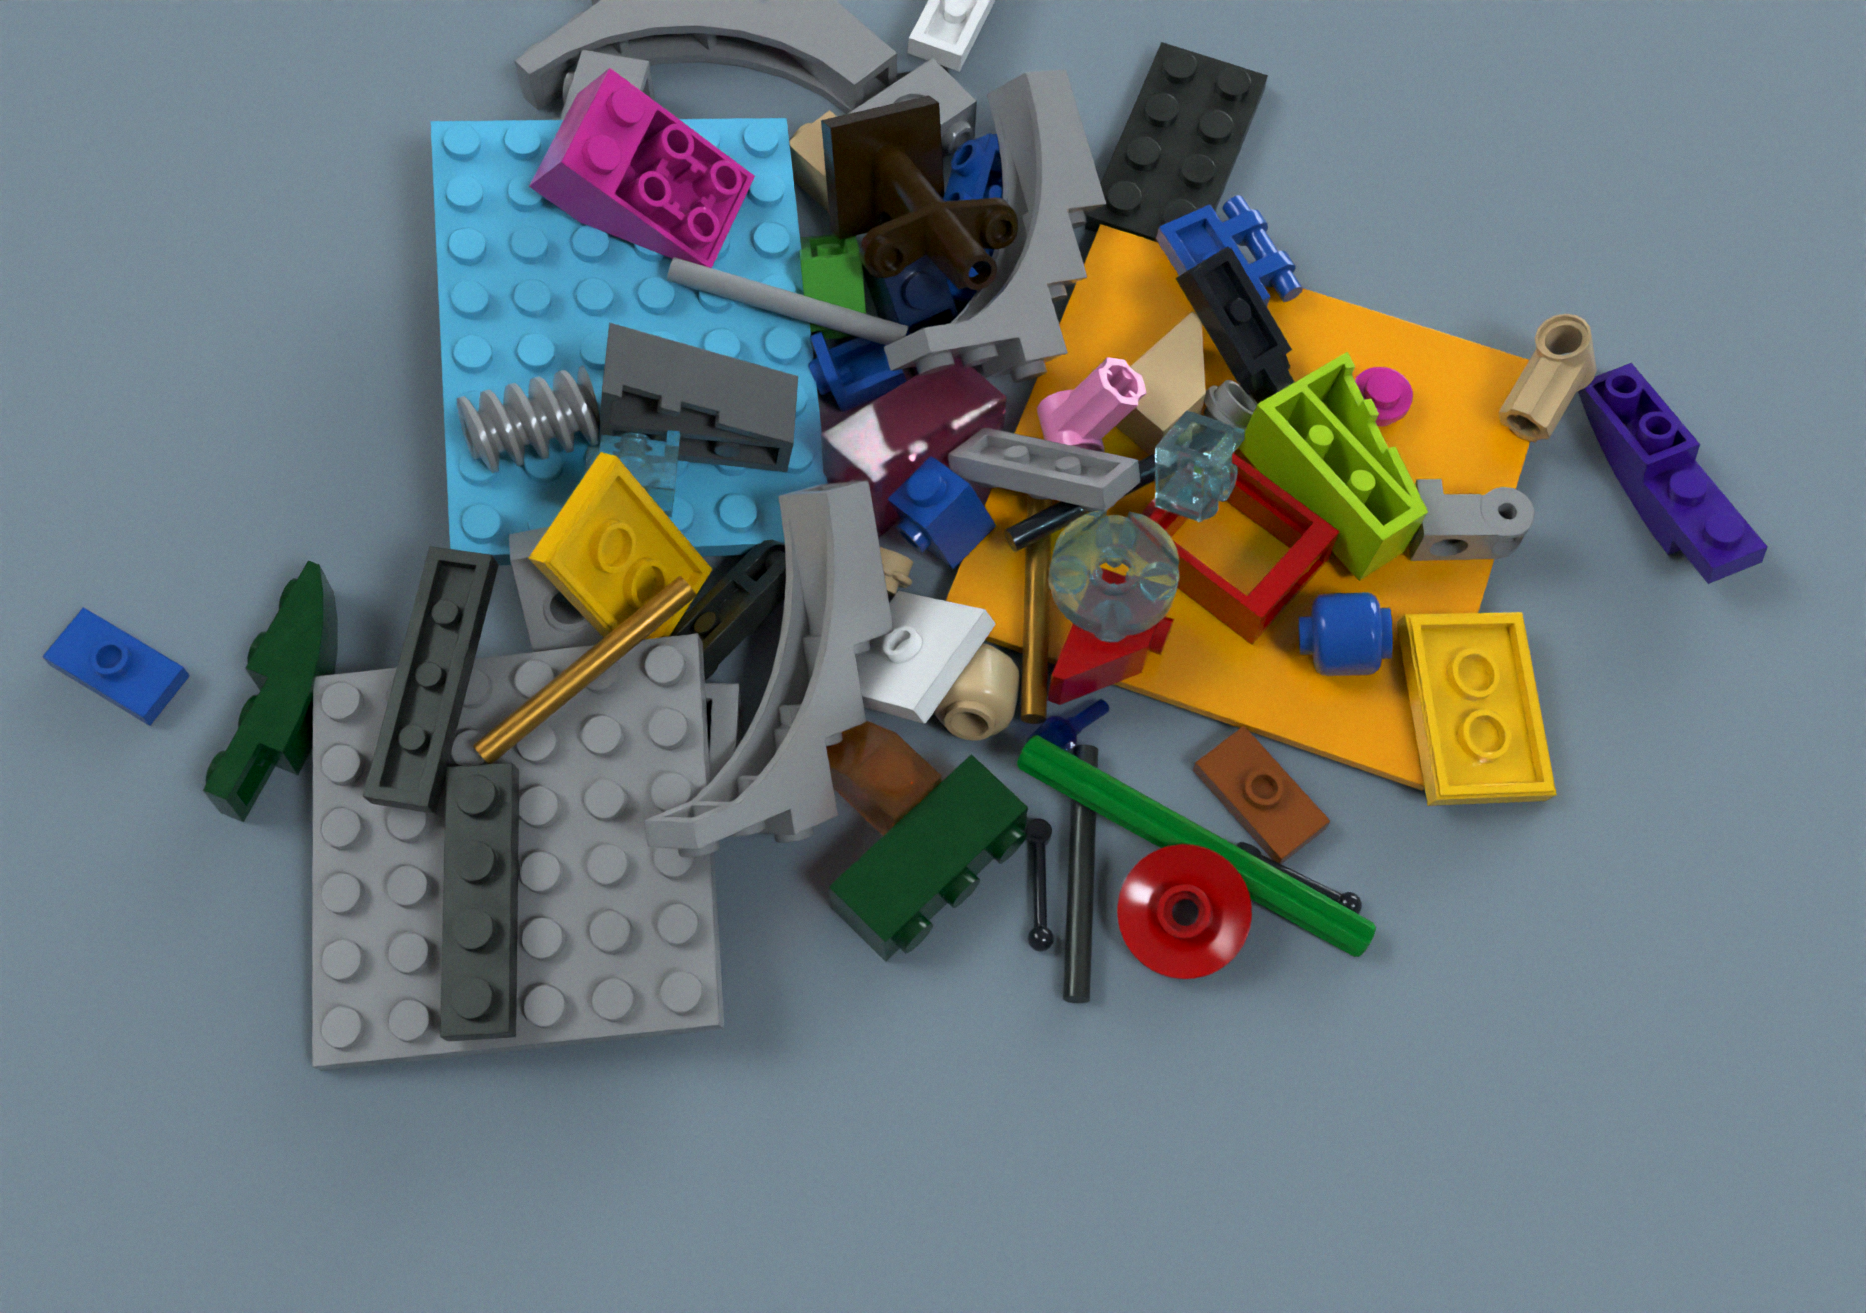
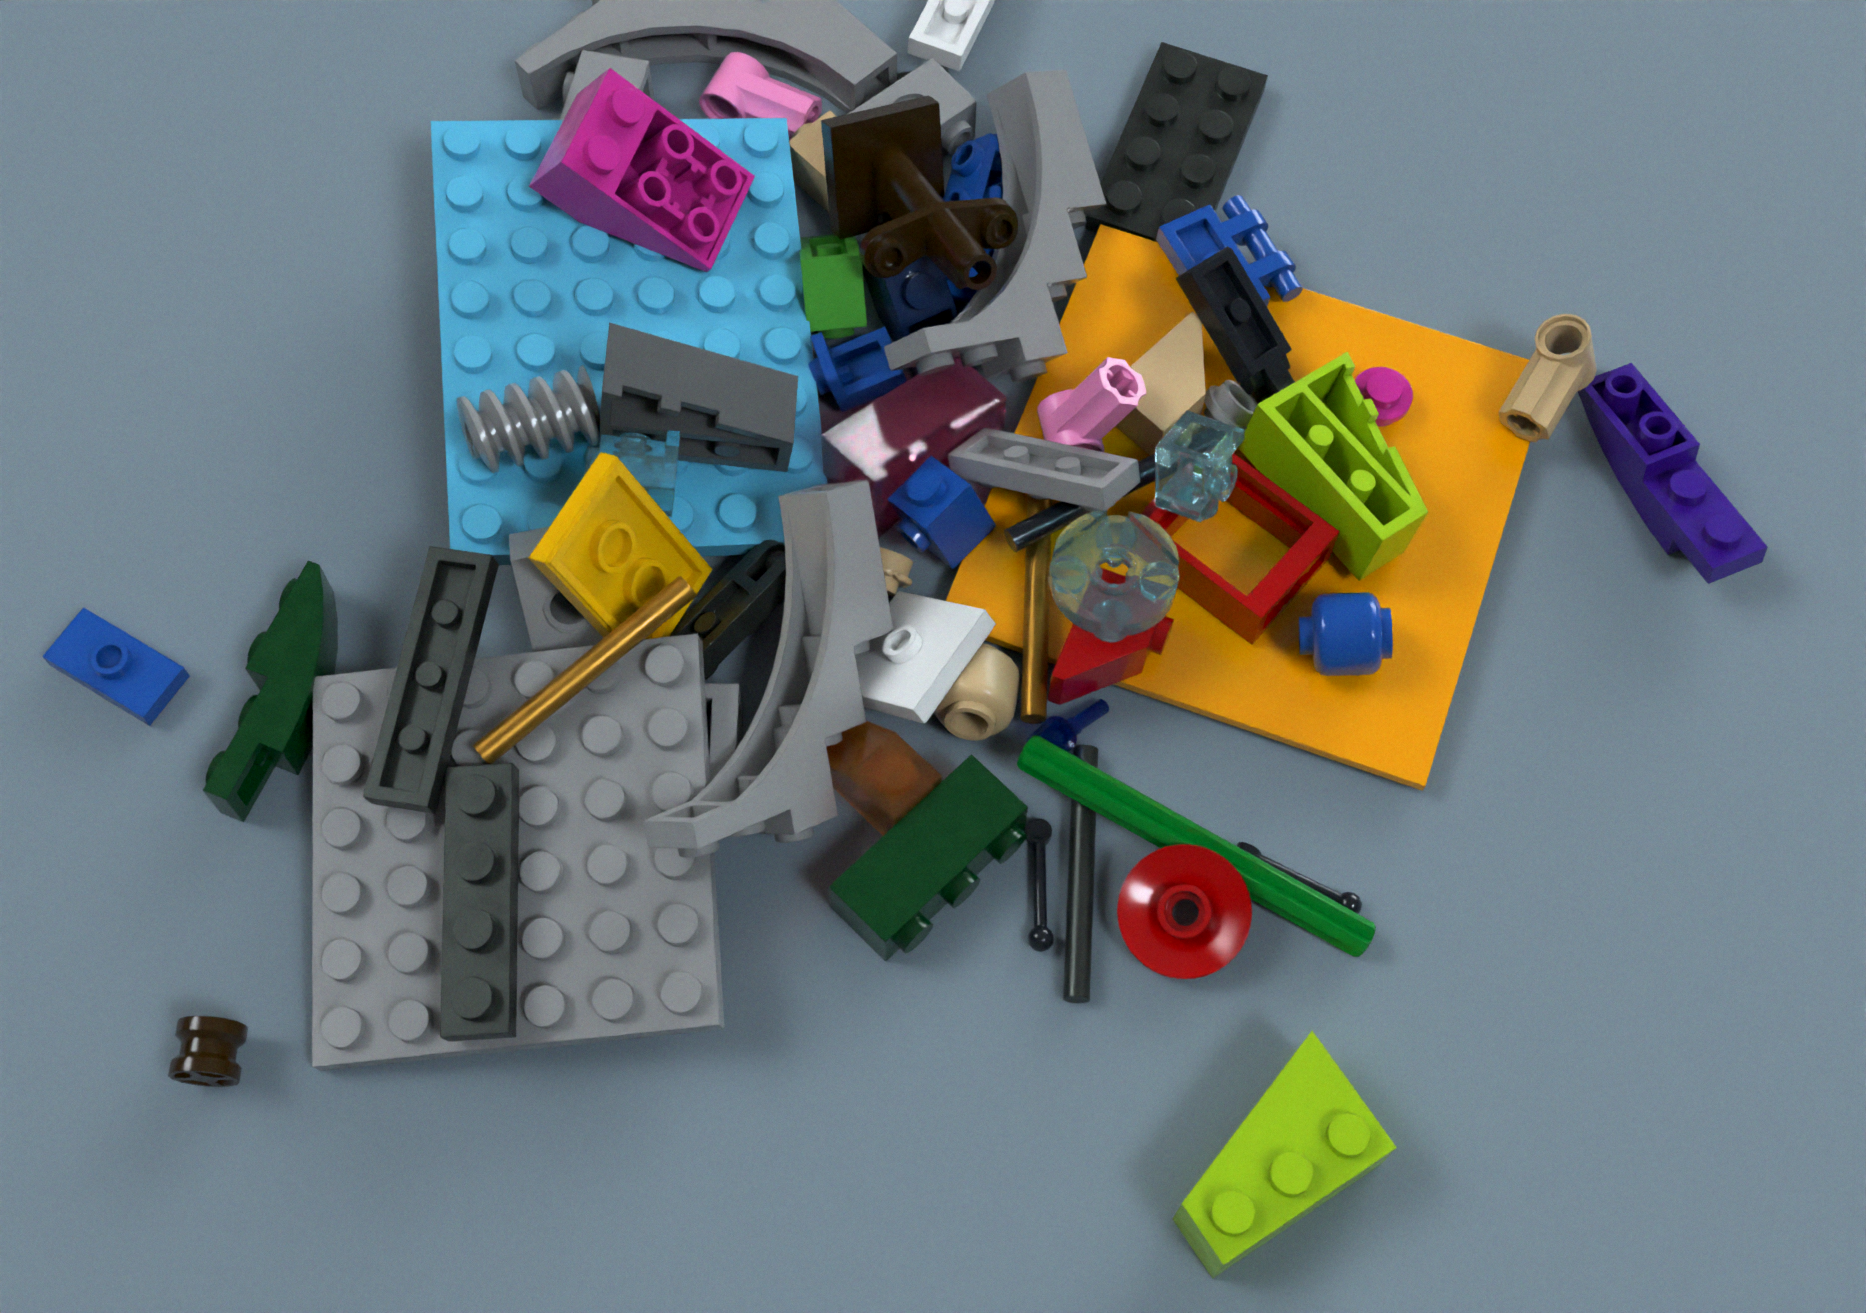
(208, 1051): none -> dark brown wheel
(746, 91): none -> bright pink piece
(785, 302): light grey bar -> none
(1261, 795): dark orange plate -> none
(1284, 1160): none -> lime wedge
(1470, 523): light grey leg -> none
(1475, 708): yellow tile -> none

